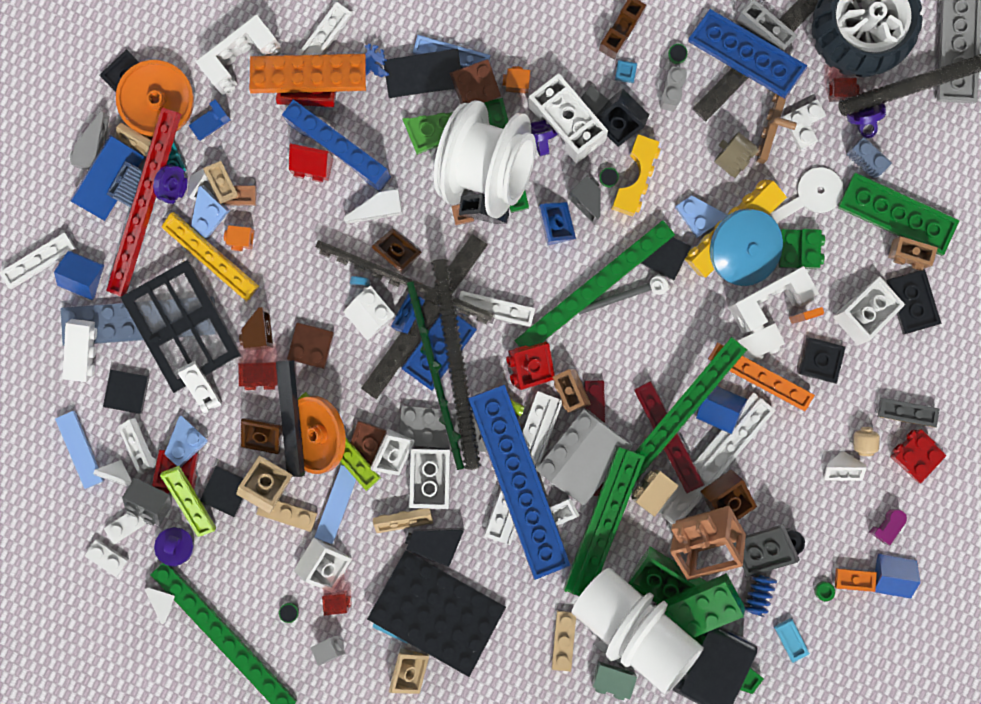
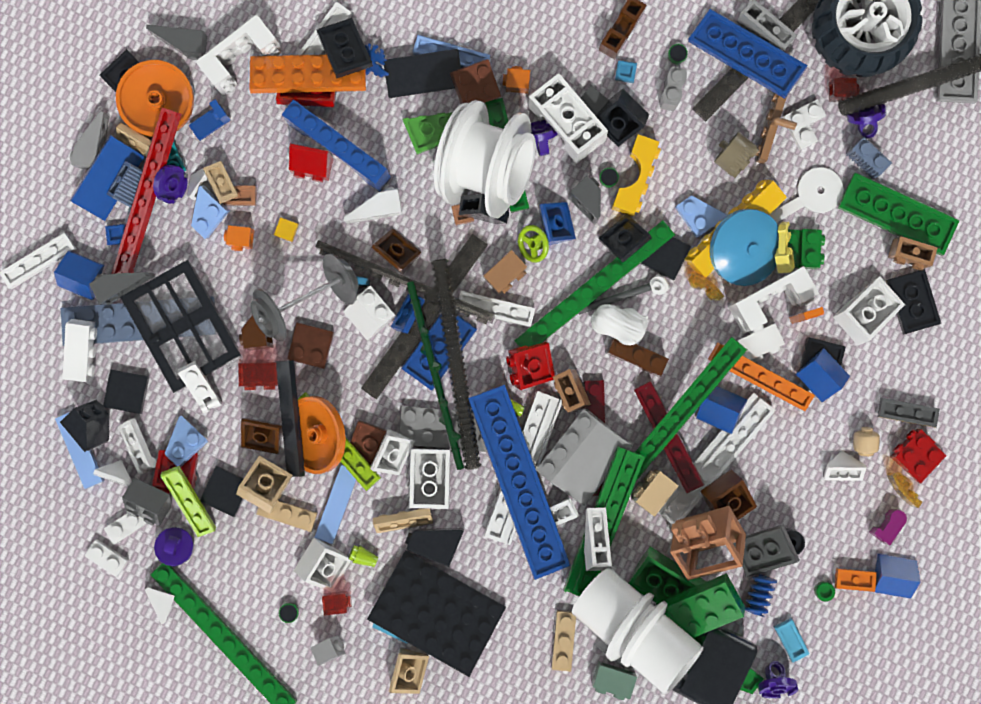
(88, 425): none -> black slope
(111, 287): none -> dark grey slope
(114, 234): none -> blue tile
(186, 41): none -> dark grey slope
(210, 256): yellow tile -> none
(286, 229): none -> yellow tile
(340, 279): none -> dark grey axle
(344, 48): none -> black tile
(362, 556): none -> lime cone
(505, 272): none -> medium nougat brick
(535, 243): none -> lime piece
(597, 540): none -> white slope
(622, 324): none -> white piece
(625, 238): none -> black tile
(638, 356): none -> reddish brown arch
(699, 281): none -> clear yellow slope
(777, 685): none -> dark purple tile
(784, 254): none -> light yellow piece
(823, 375): none -> blue slope
(901, 486): none -> clear yellow slope

